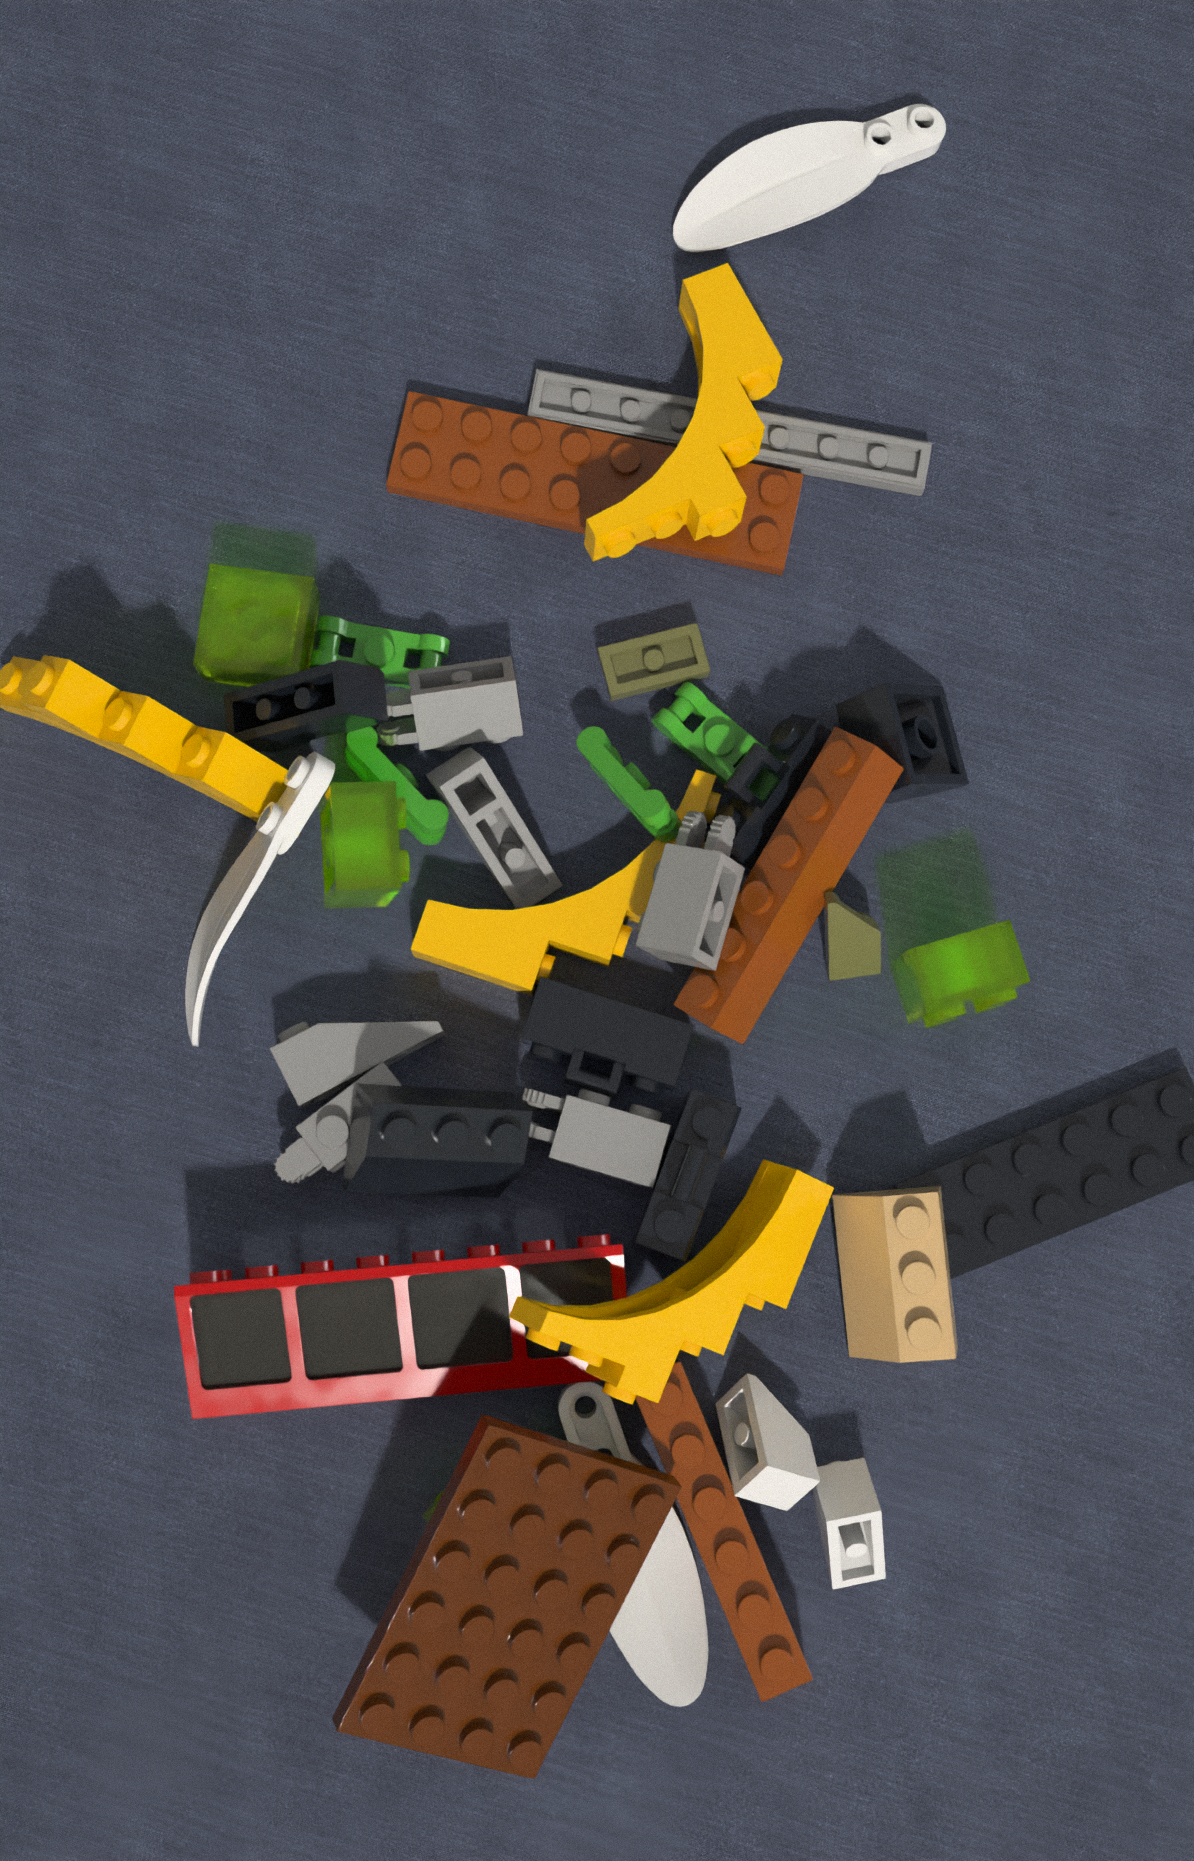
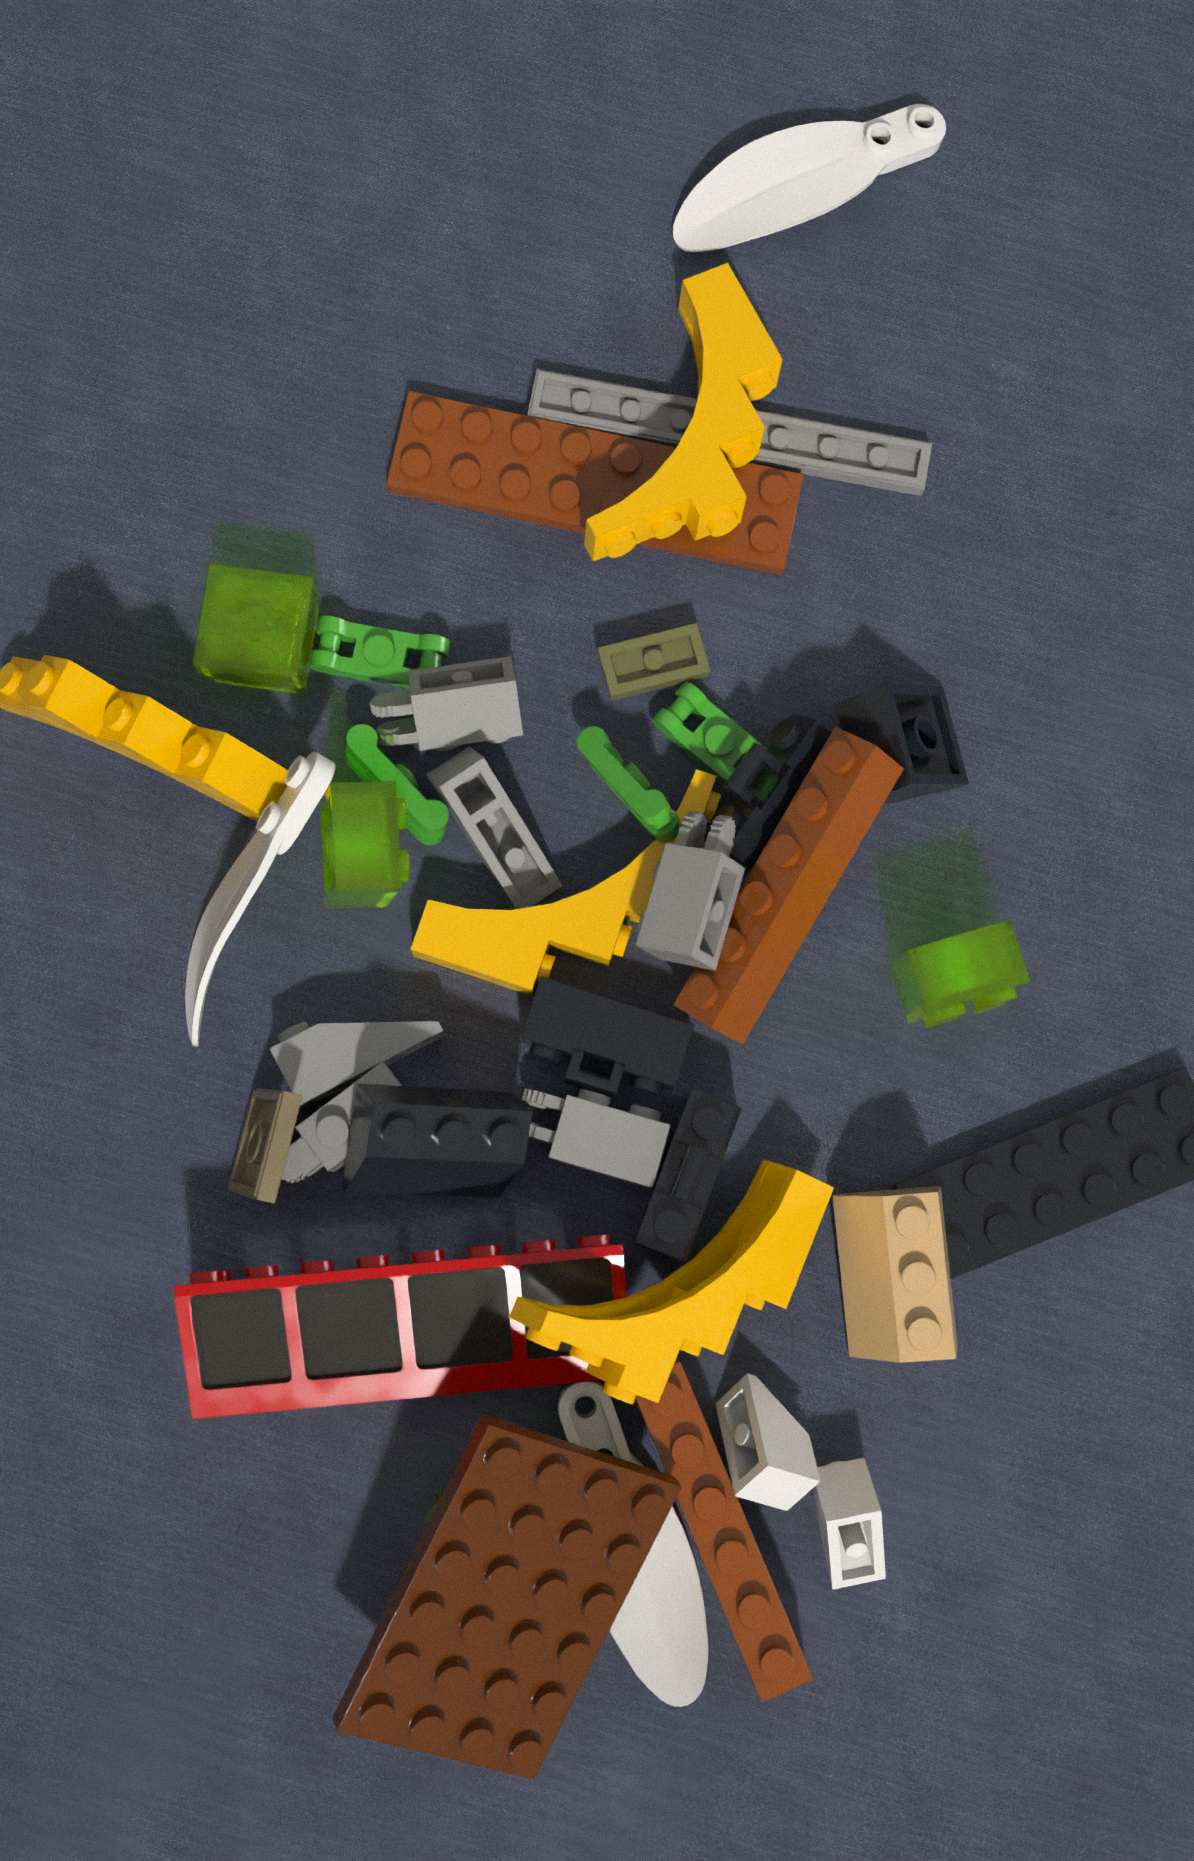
(264, 1144): none -> dark tan tile
(307, 706): black piece -> none
(850, 941): olive tile -> none

